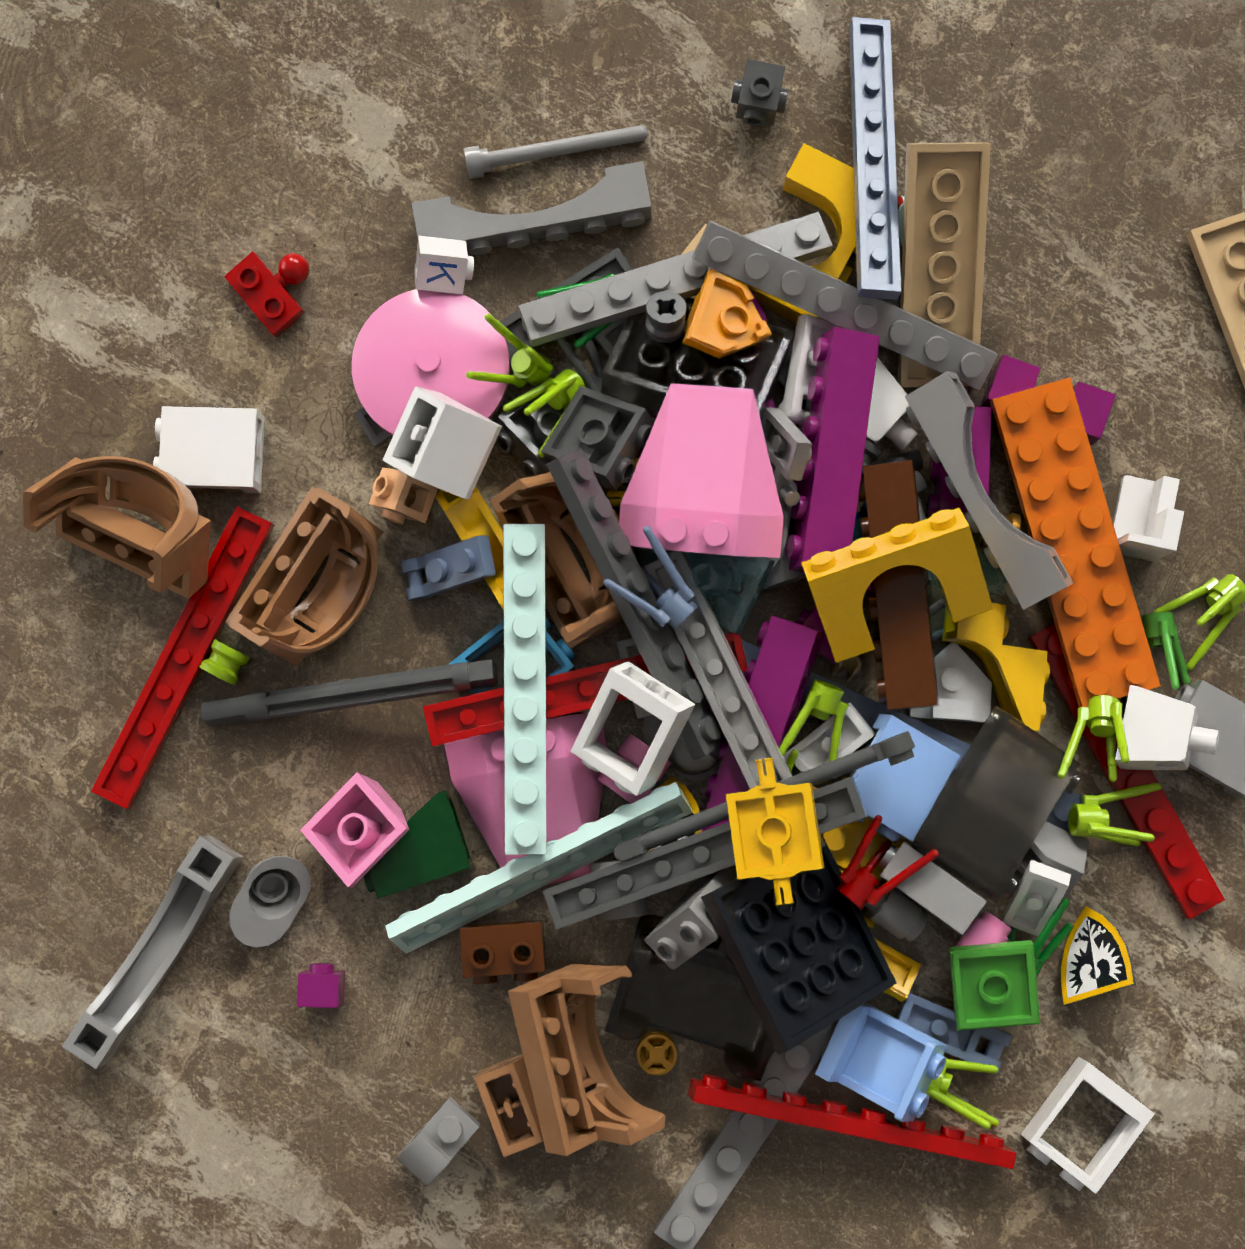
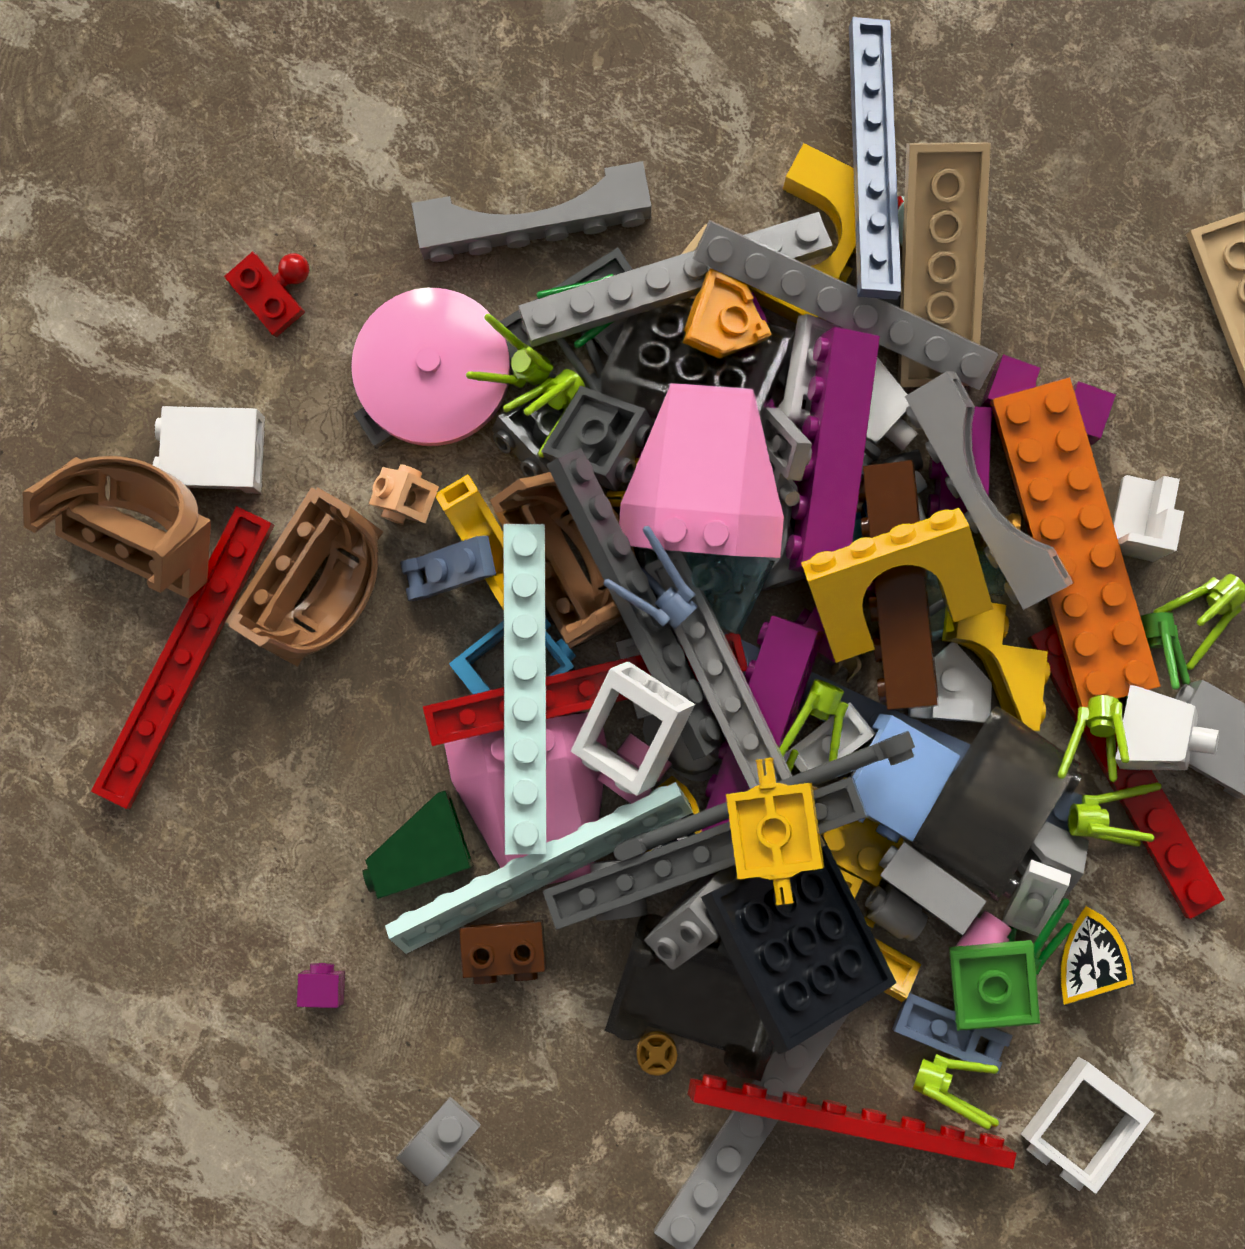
(129, 991): light grey arch -> none
(224, 662): lime wheel -> none
(269, 900): light grey piece -> none
(350, 693): dark grey piece -> none
(356, 828): bright pink slope -> none
(442, 265): white brick -> none
(442, 442): white slope -> none
(481, 161): light grey piece -> none
(510, 1104): medium nougat slope -> none
(566, 1056): medium nougat piece -> none
(671, 323): dark grey wheel -> none
(760, 93): dark grey brick -> none
(860, 884): red plant -> none
(883, 1061): light blue panel -> none

